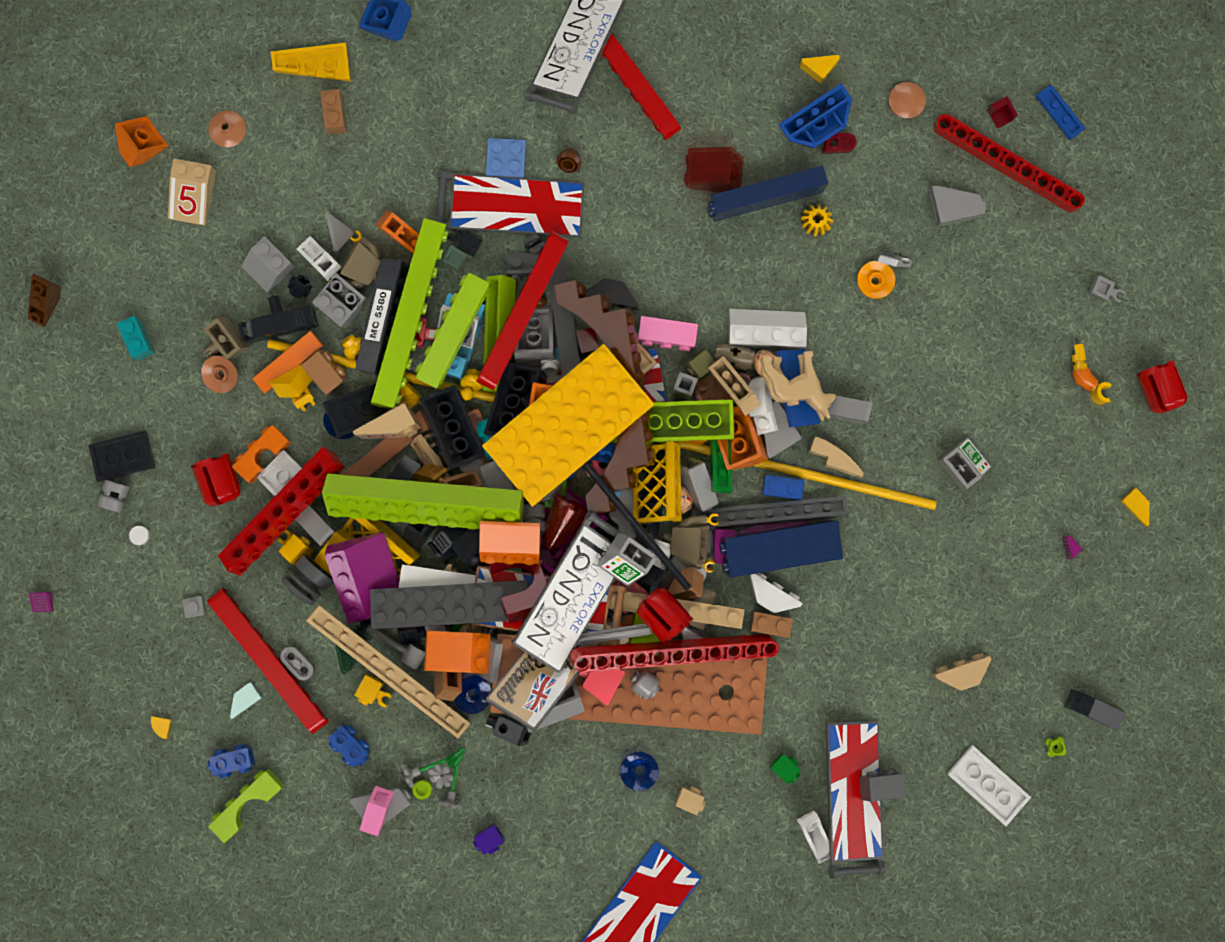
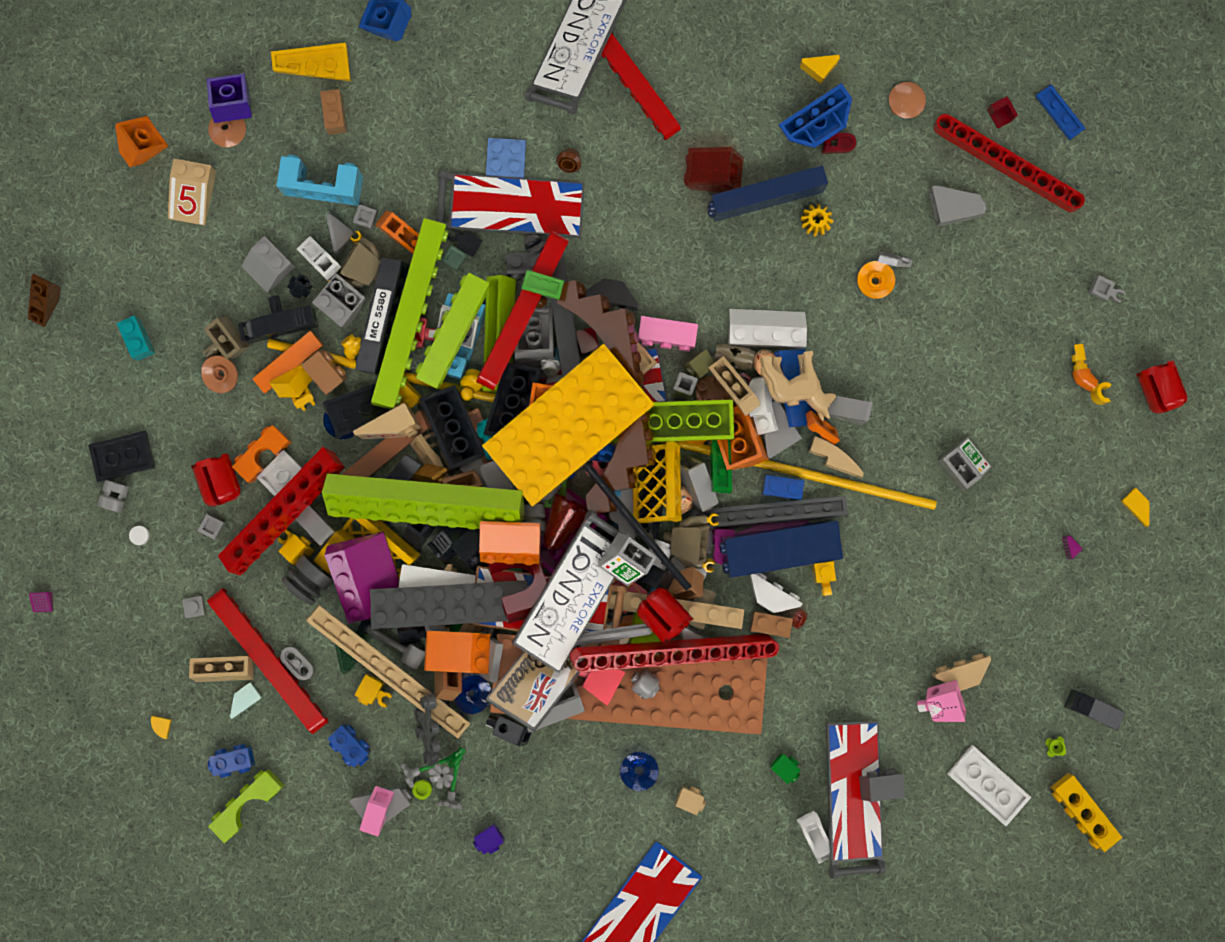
(211, 526): none -> light grey plate
(221, 669): none -> tan brick
(229, 98): none -> dark purple brick
(293, 182): none -> medium azure plate
(365, 217): none -> light grey plate
(428, 729): none -> dark grey plant
(542, 285): none -> bright green plate
(799, 619): none -> clear red tile
(823, 428): none -> orange plate
(823, 574): none -> yellow brick
(944, 703): none -> bright pink torso
(1107, 835): none -> yellow brick

